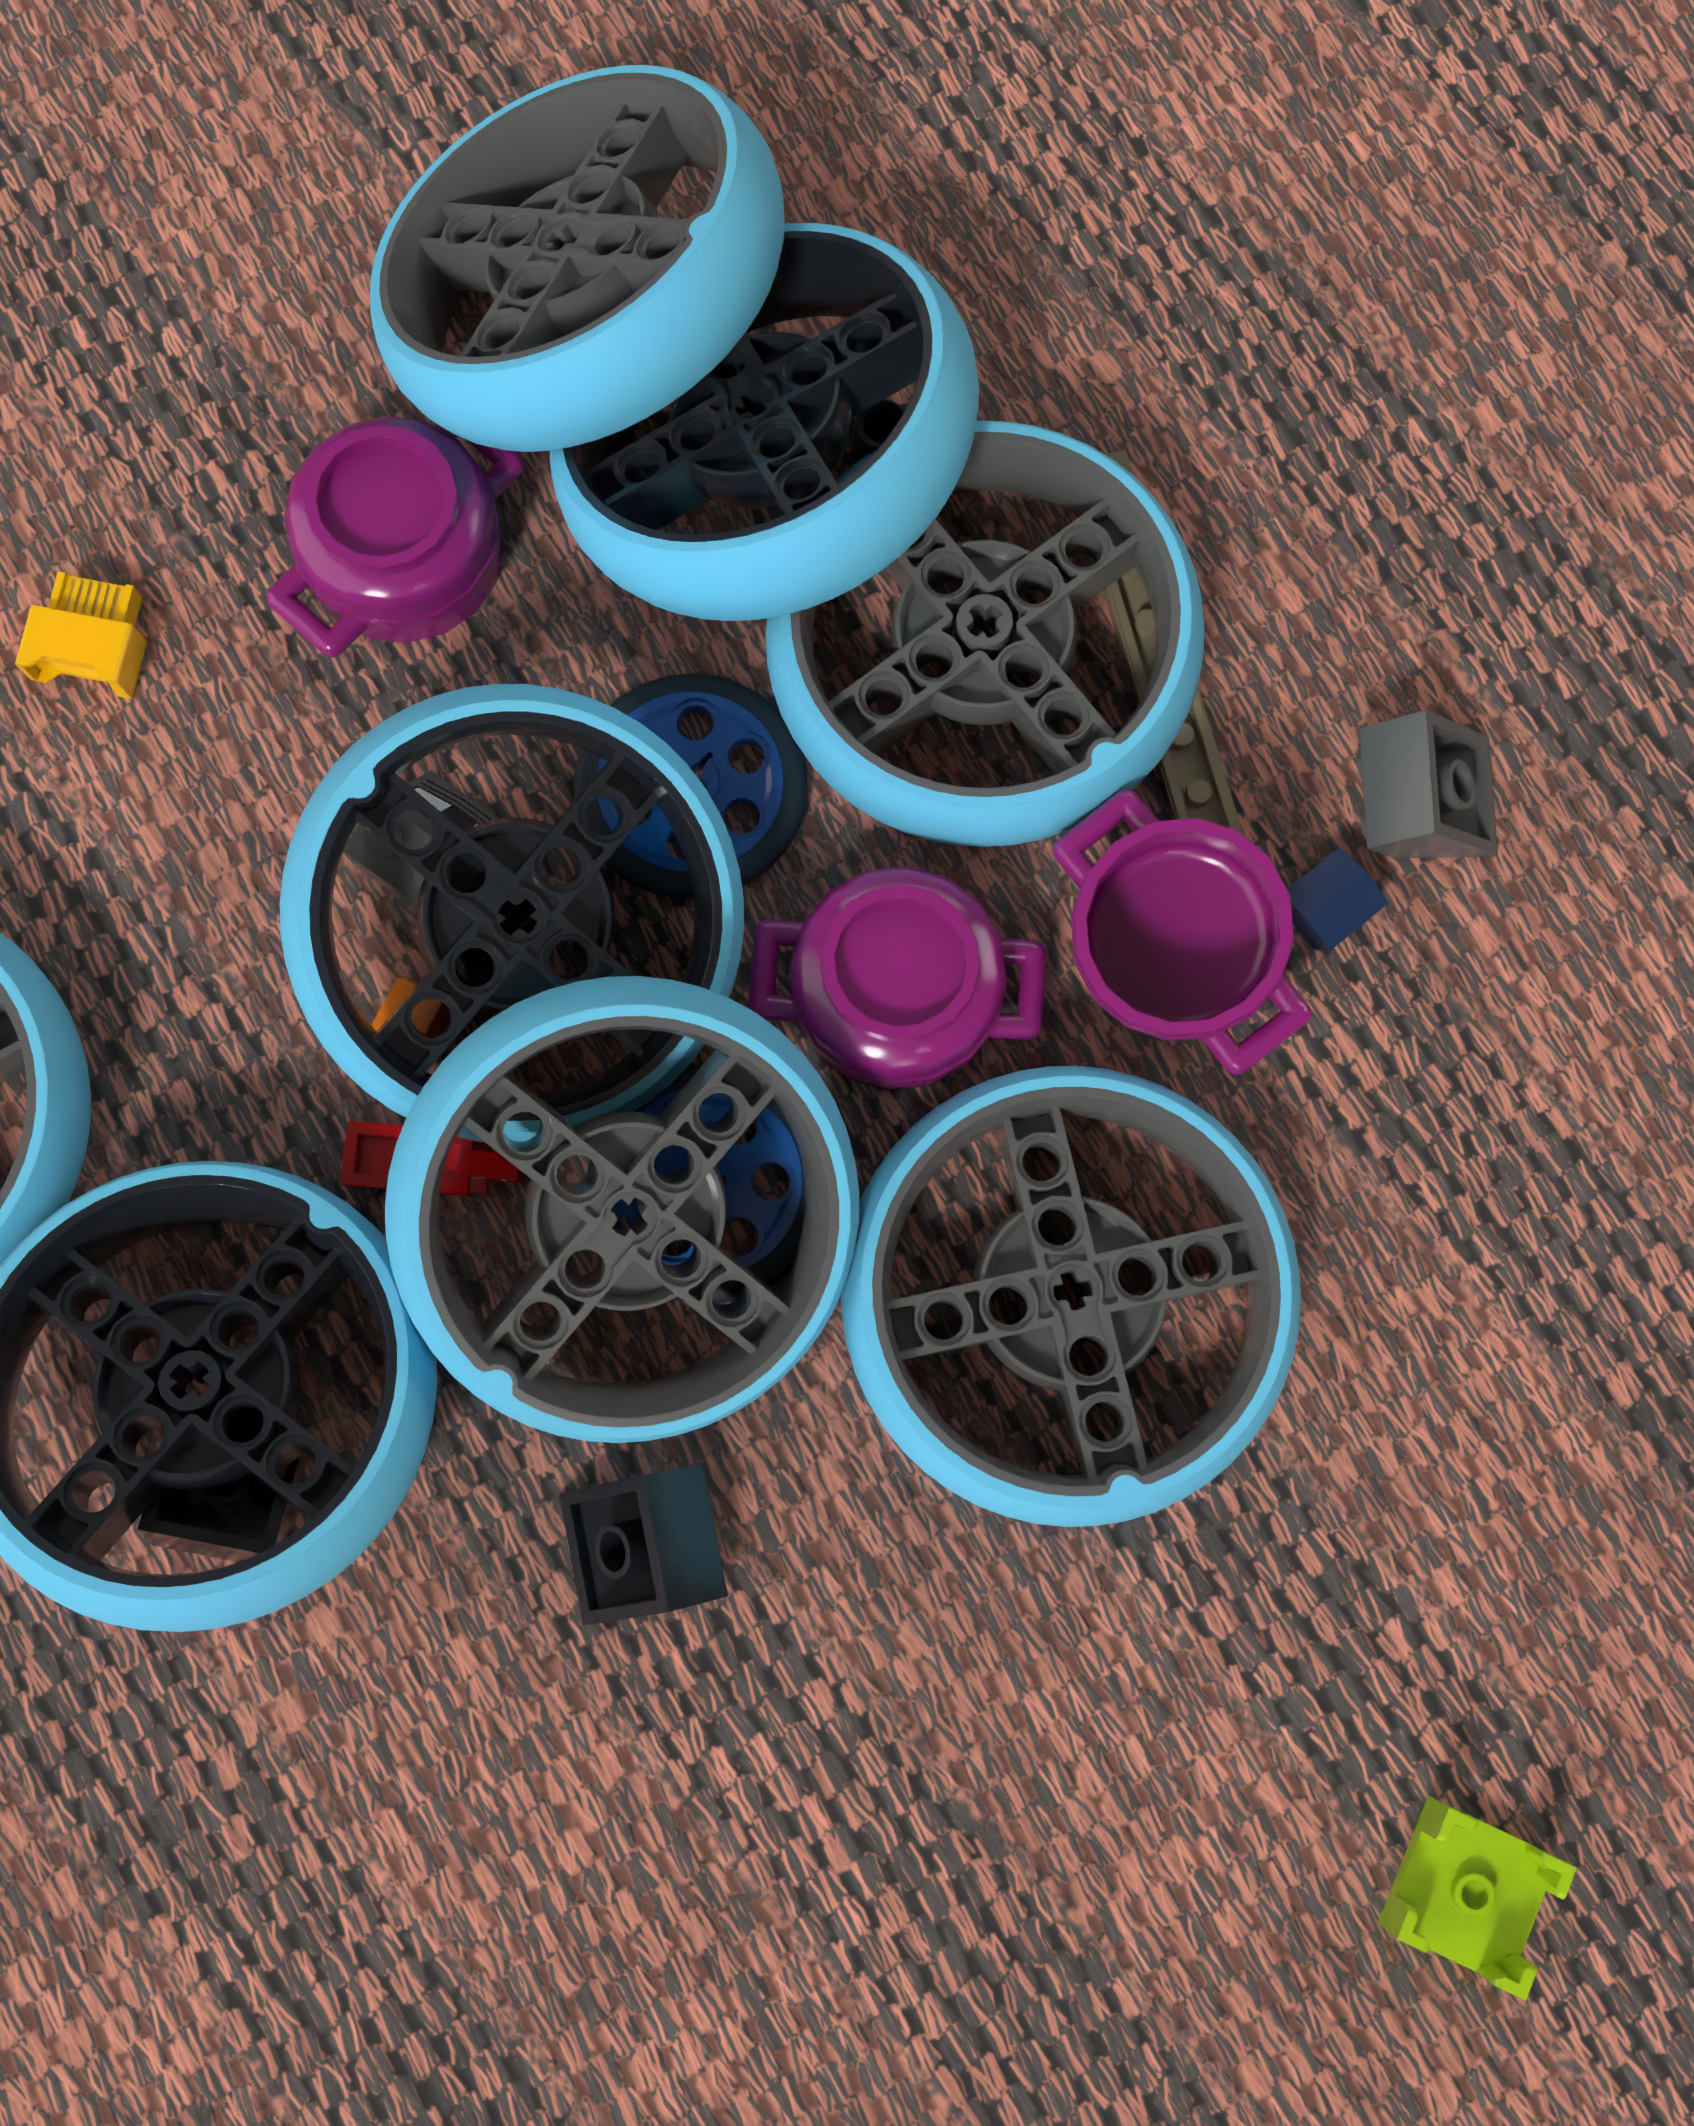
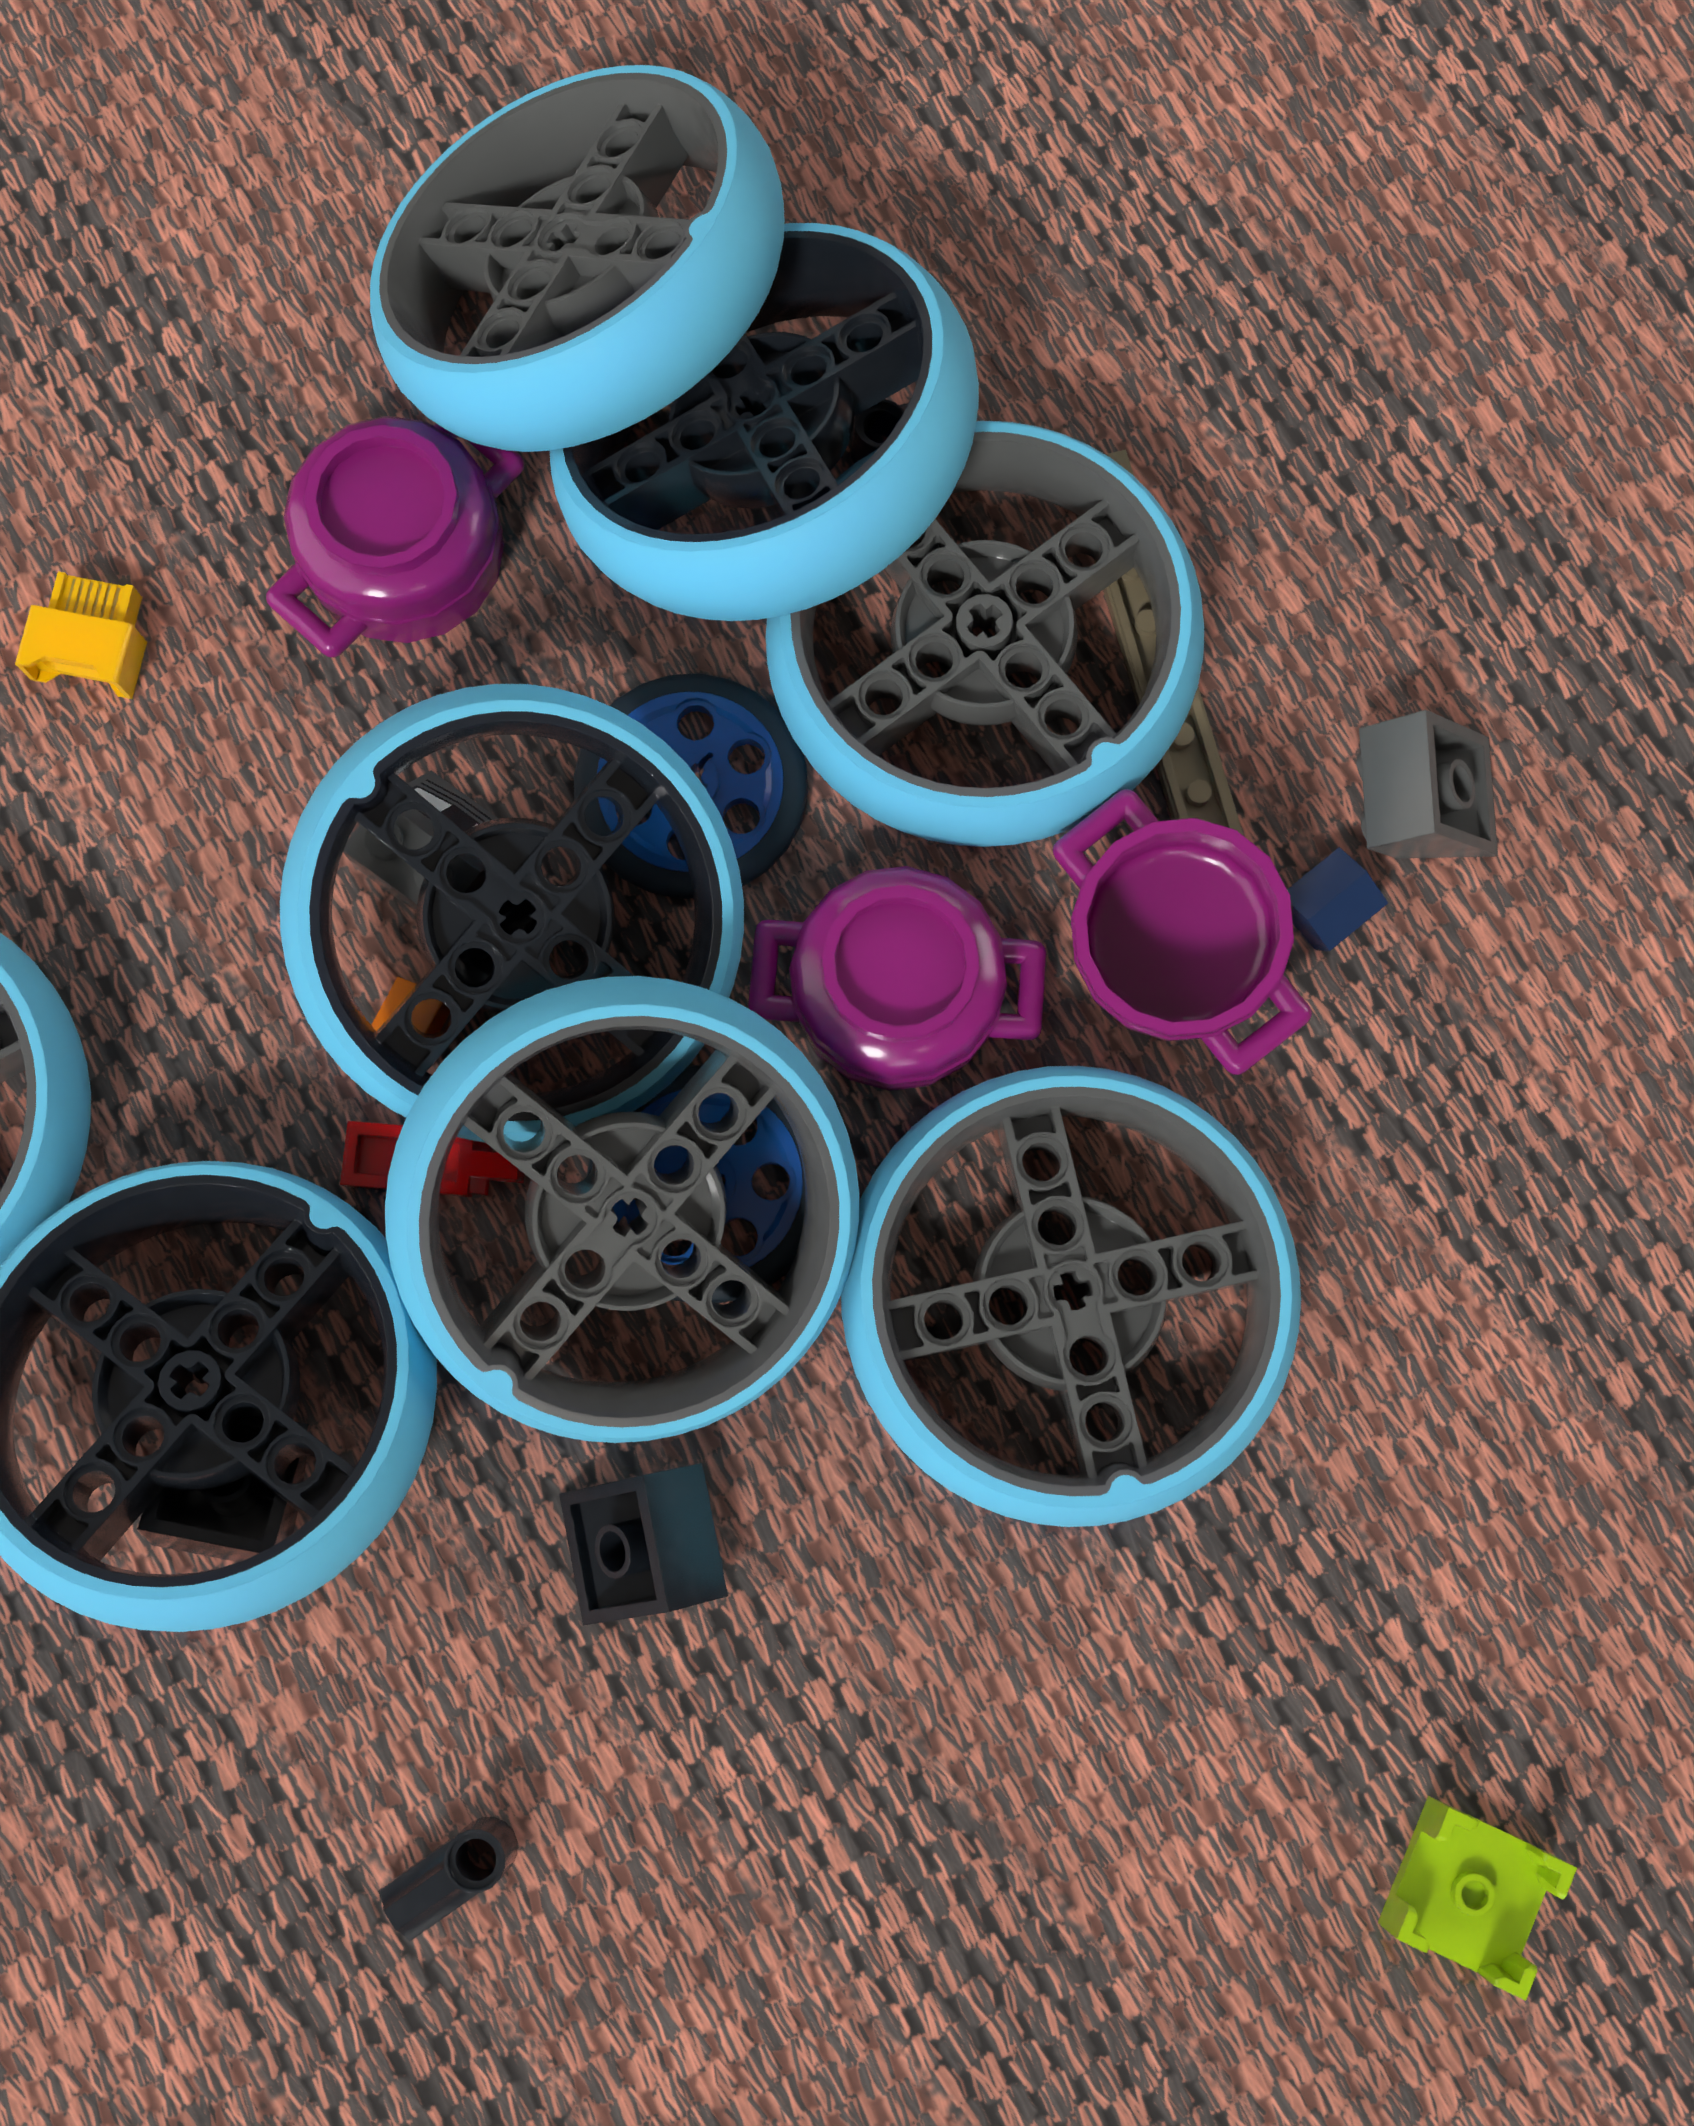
(447, 1878): none -> black piece

